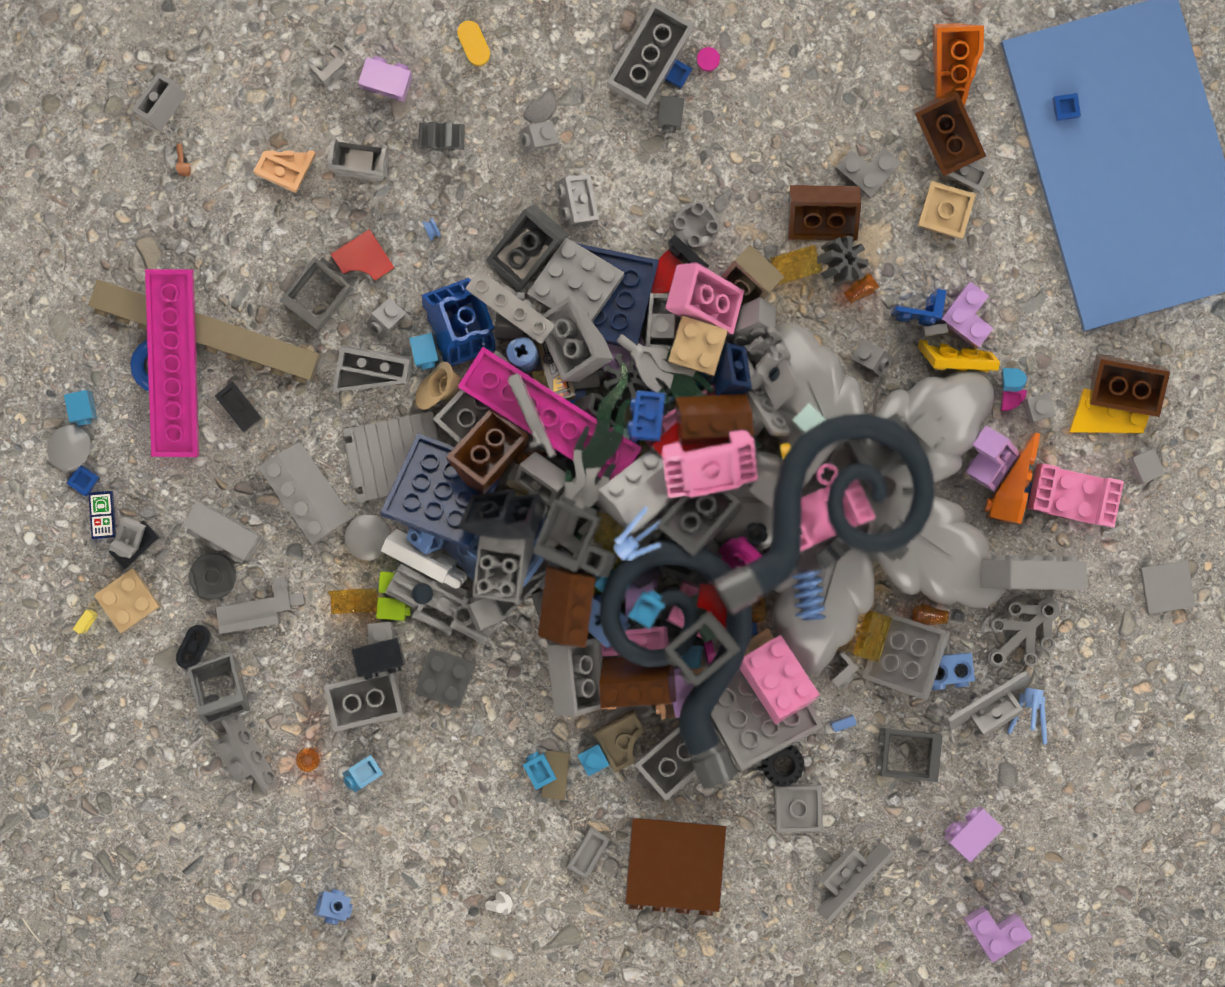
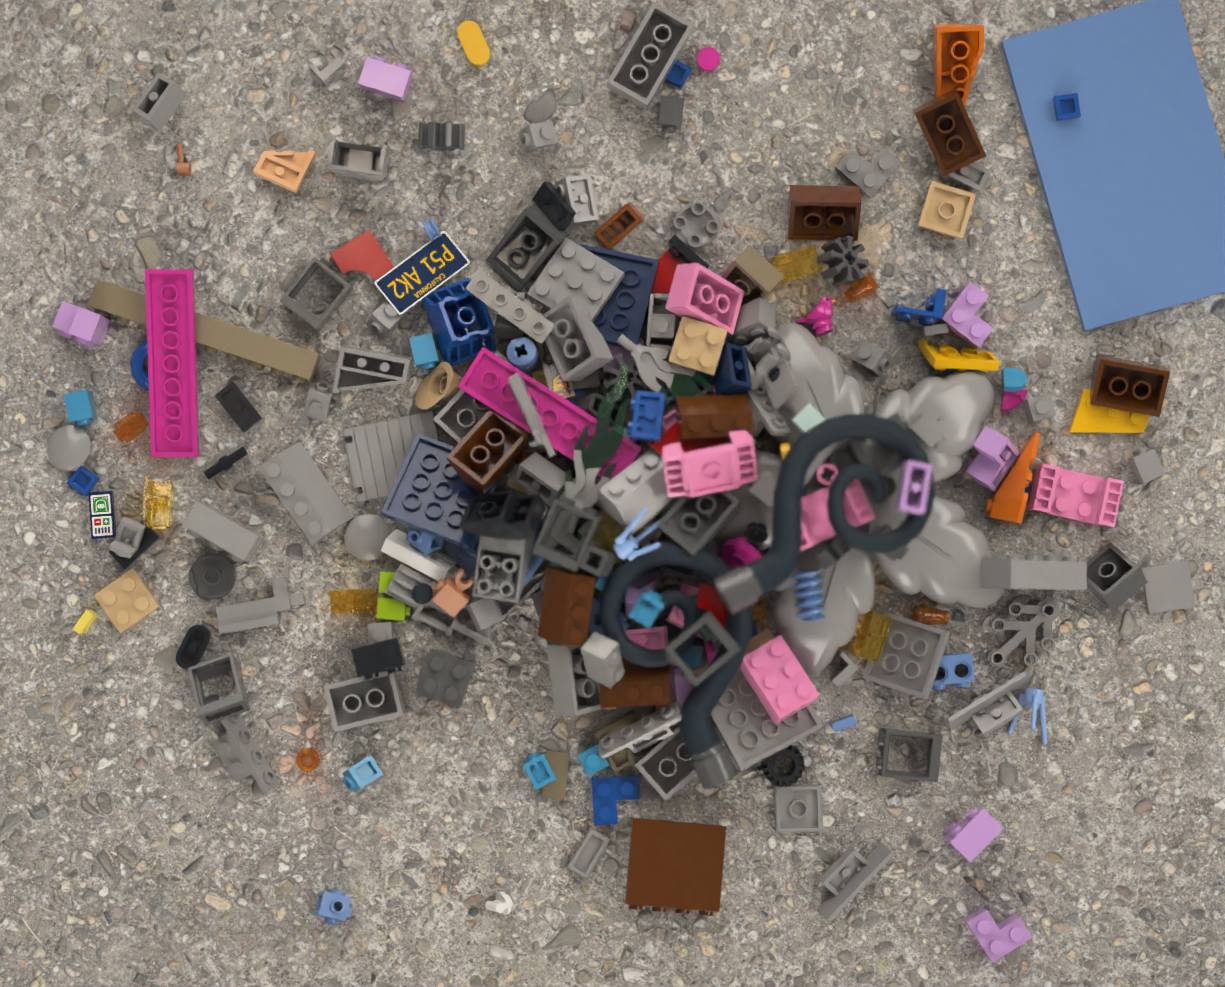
(83, 324): none -> lavender brick
(130, 426): none -> clear orange brick
(157, 503): none -> clear yellow panel
(225, 462): none -> black bar
(318, 401): none -> light grey bracket
(422, 272): none -> dark blue sticker
(452, 593): none -> nougat brick
(554, 206): none -> black plate
(603, 660): none -> light grey brick
(608, 791): none -> blue plate
(624, 232): none -> dark orange slope
(642, 732): none -> light grey bracket
(820, 317): none -> dark pink animal
(913, 487): none -> lavender brick
(1113, 577): none -> dark grey slope

